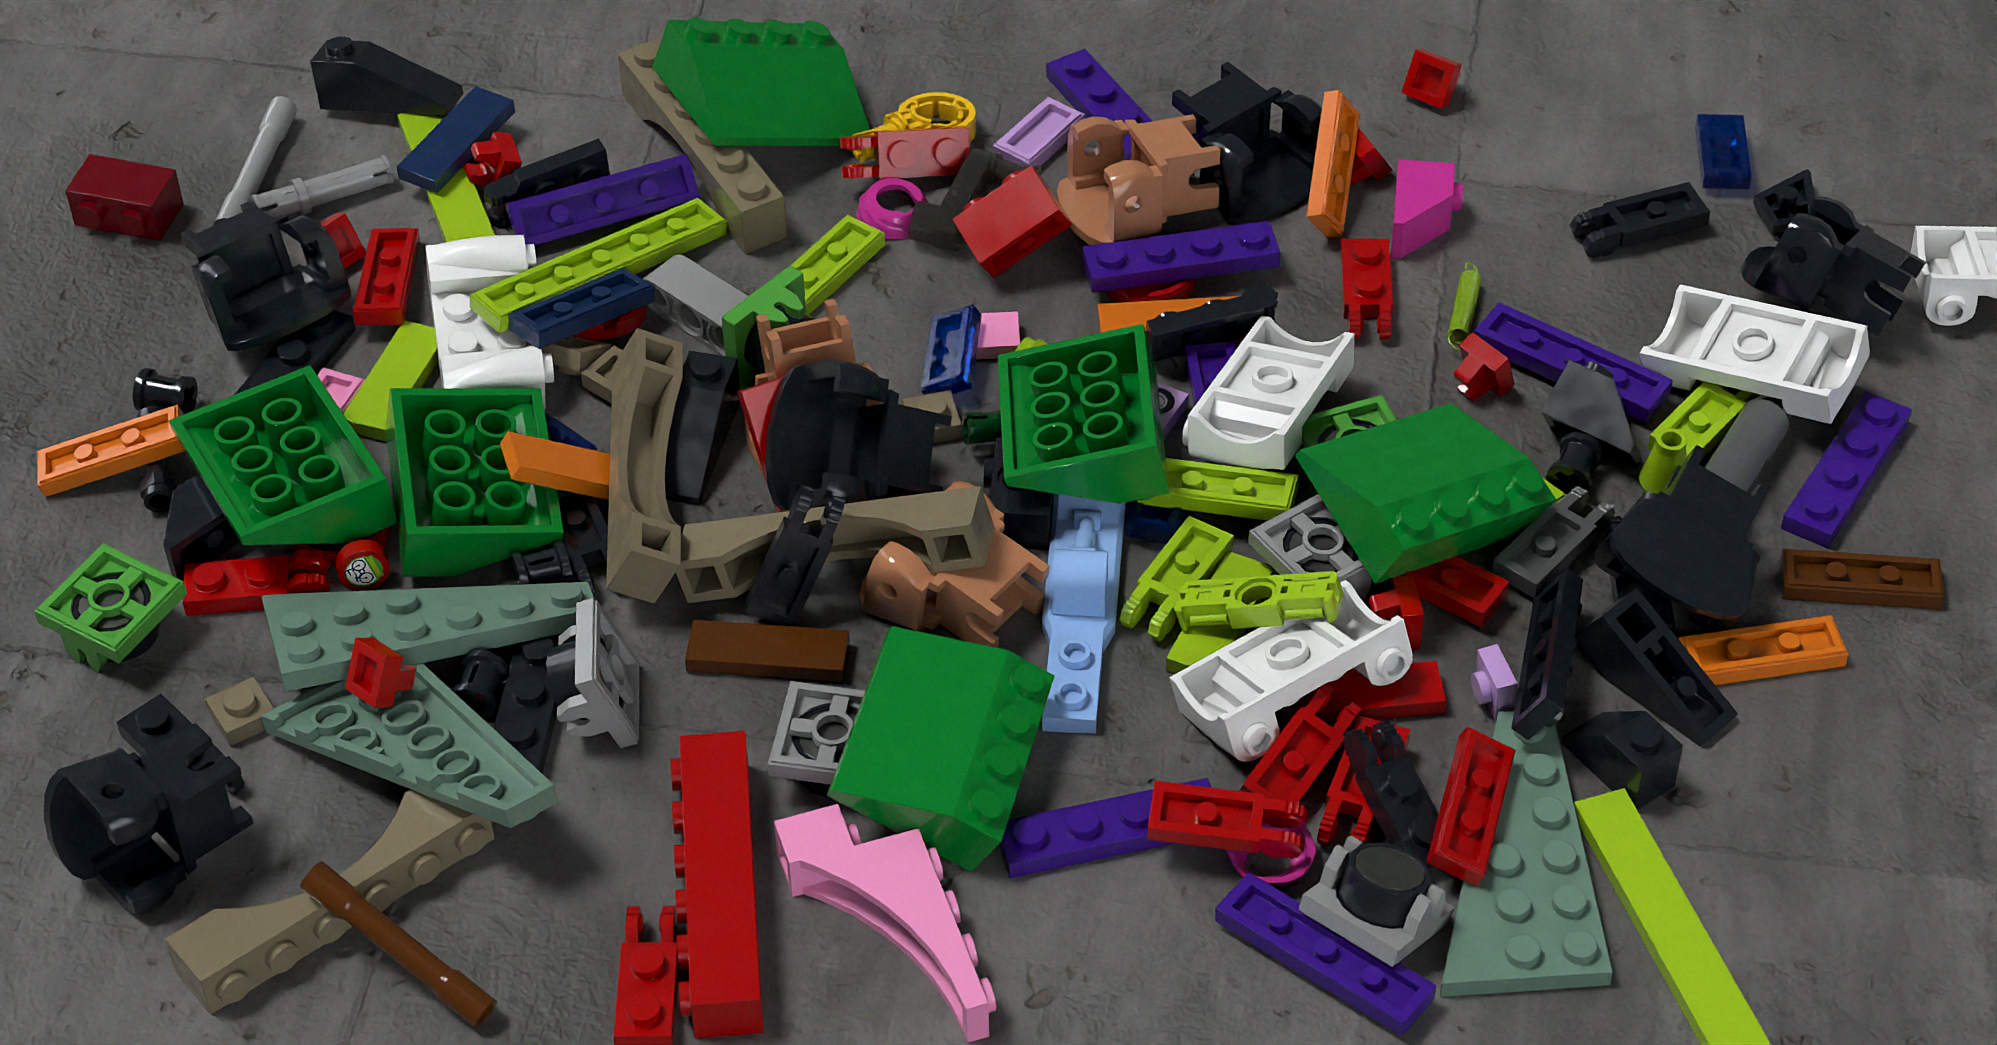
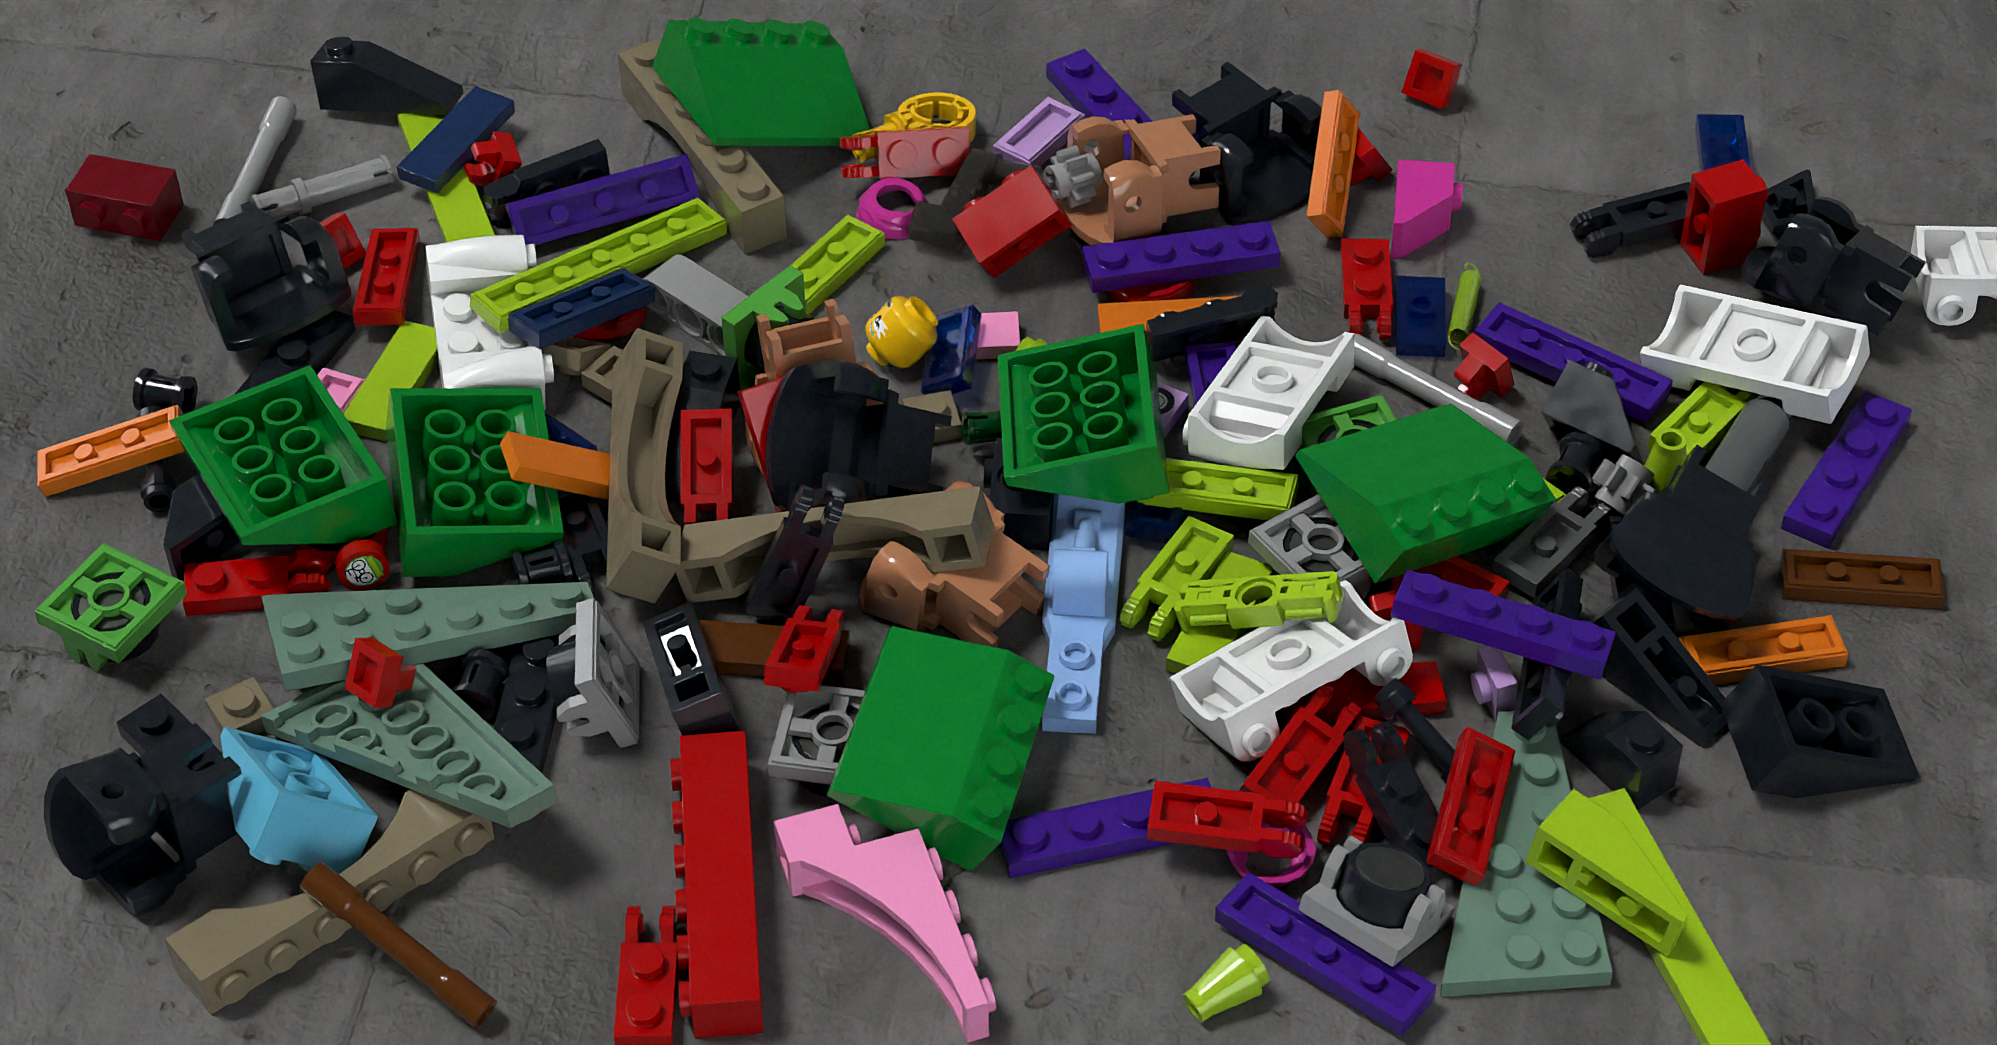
(294, 804): none -> medium azure slope
(690, 673): none -> black slope
(706, 463): none -> red hinge
(804, 651): none -> red hinge
(901, 332): none -> yellow head
(1073, 176): none -> light grey gear
(1227, 983): none -> lime cone
(1385, 365): none -> light grey piece
(1396, 701): none -> black bar
(1420, 316): none -> clear blue plate
(1503, 624): none -> dark purple plate
(1605, 867): none -> lime slope
(1622, 483): none -> light grey gear
(1723, 216): none -> red brick
(1814, 734): none -> black slope

